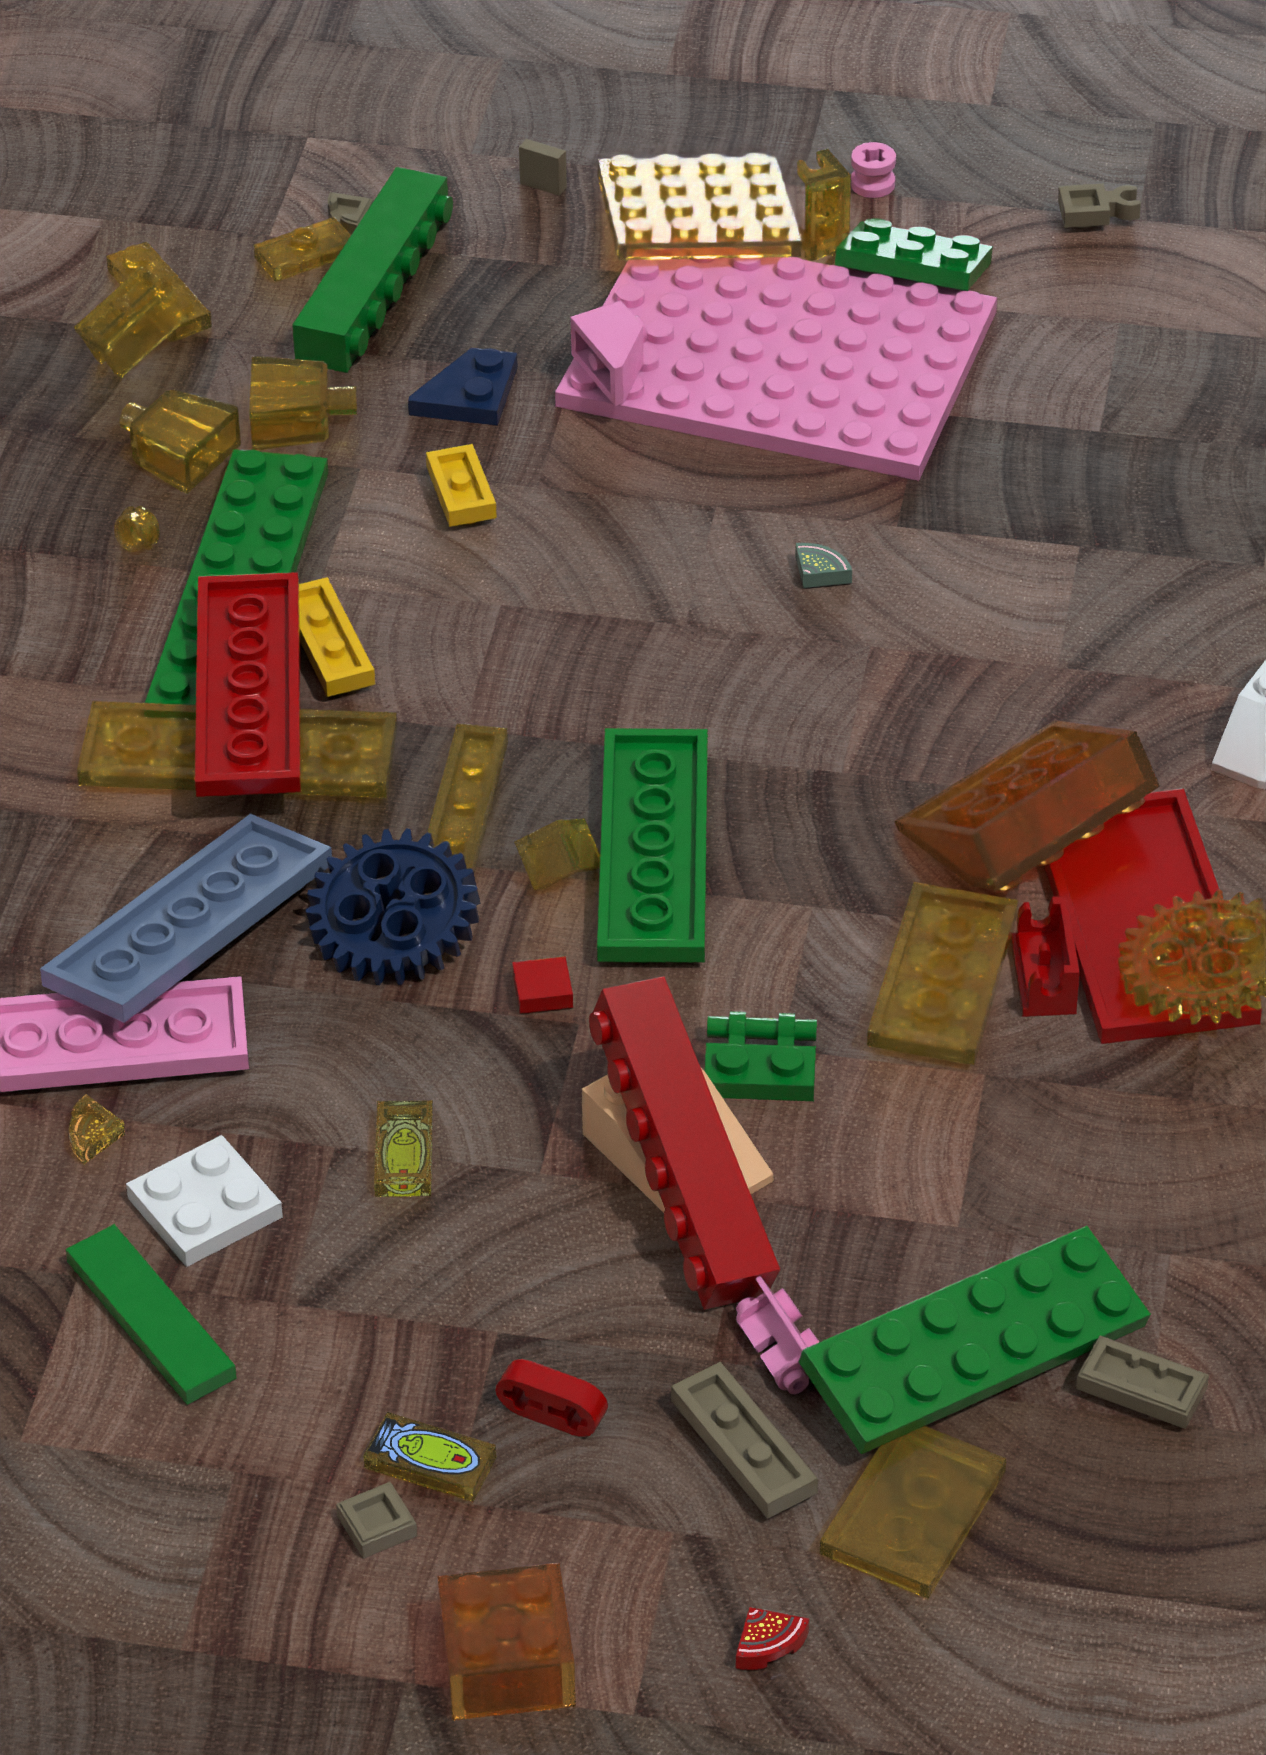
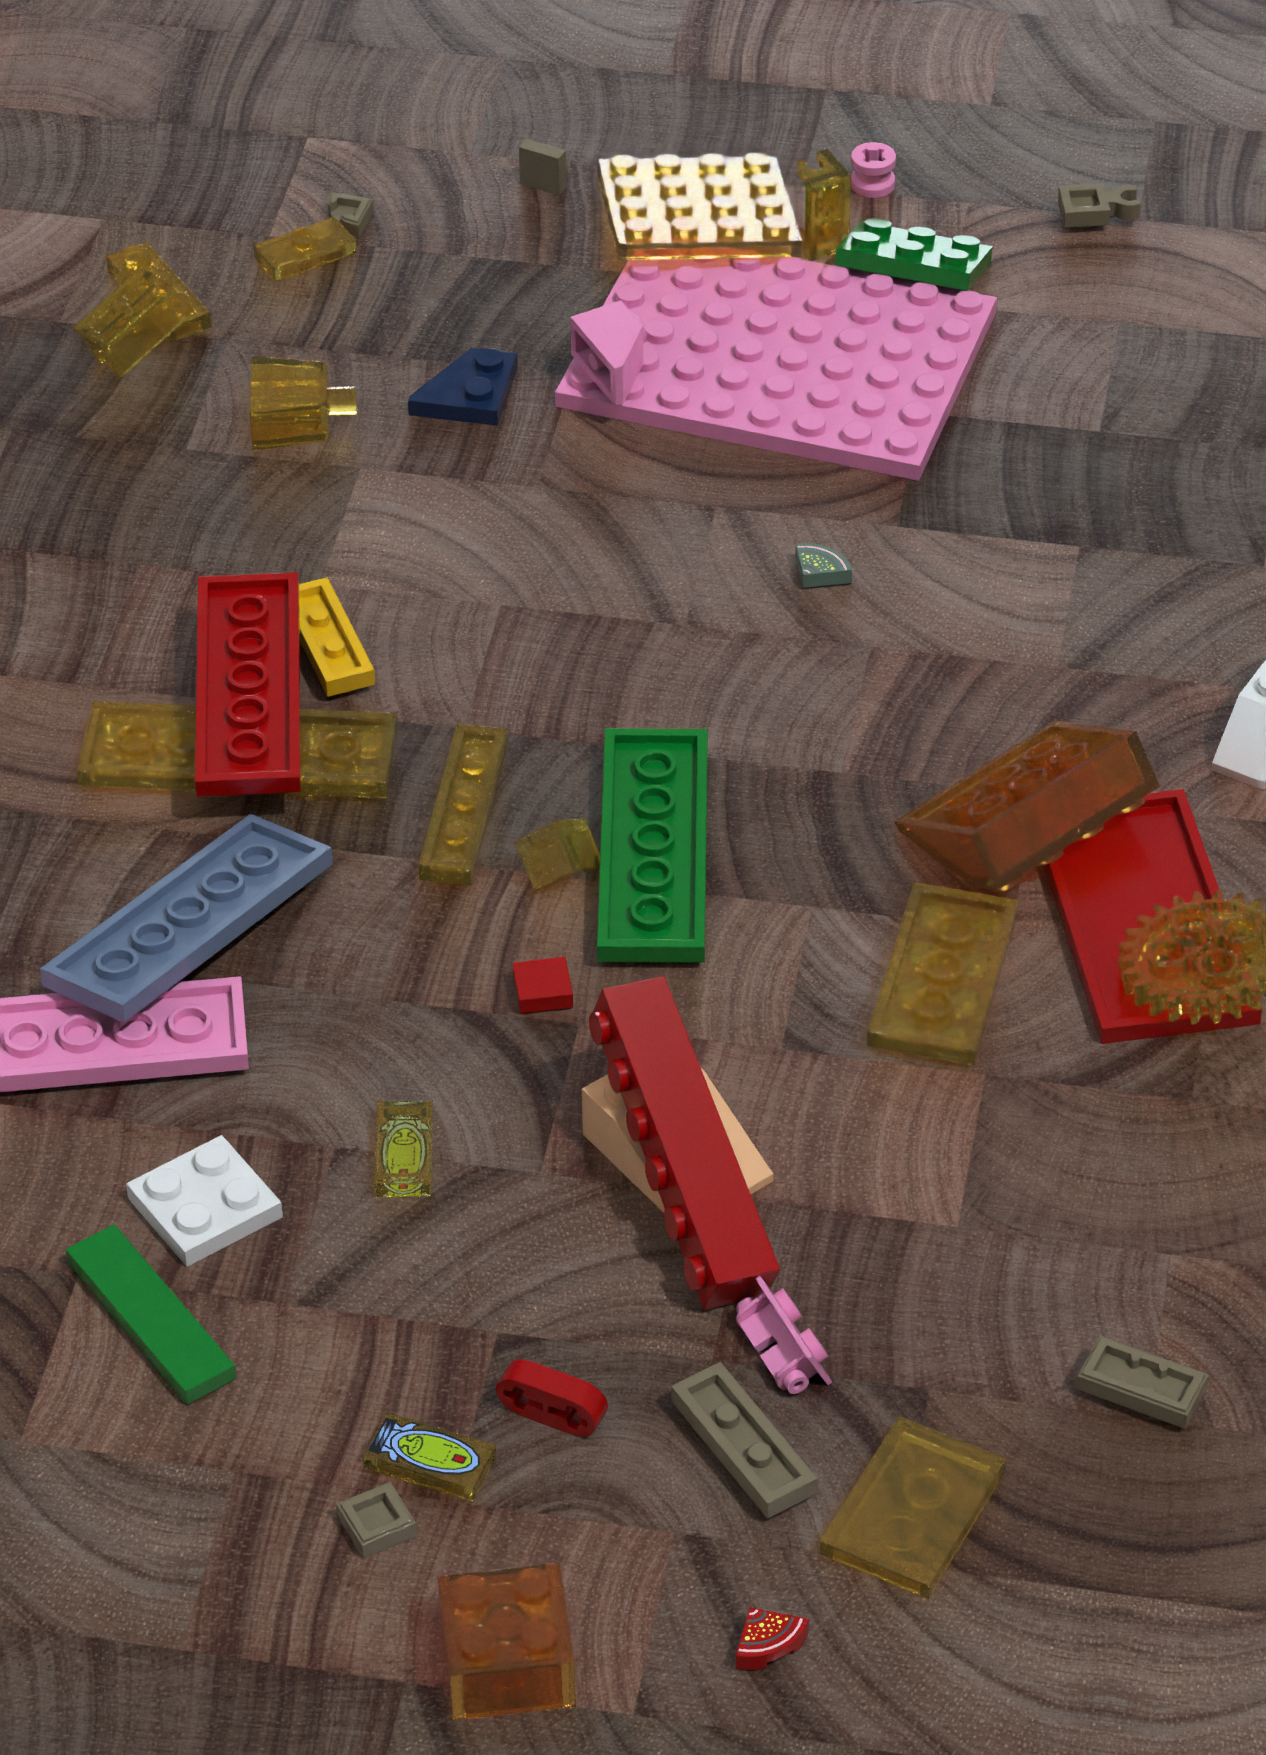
(92, 1129): clear yellow tile -> none
(136, 529): clear yellow plate -> none
(181, 436): clear yellow torso -> none
(252, 529): green plate -> none
(372, 269): green brick -> none
(410, 872): dark blue gear -> none
(461, 485): yellow plate -> none
(759, 1069): green plate -> none
(973, 1339): green plate -> none
(1046, 961): red hinge -> none

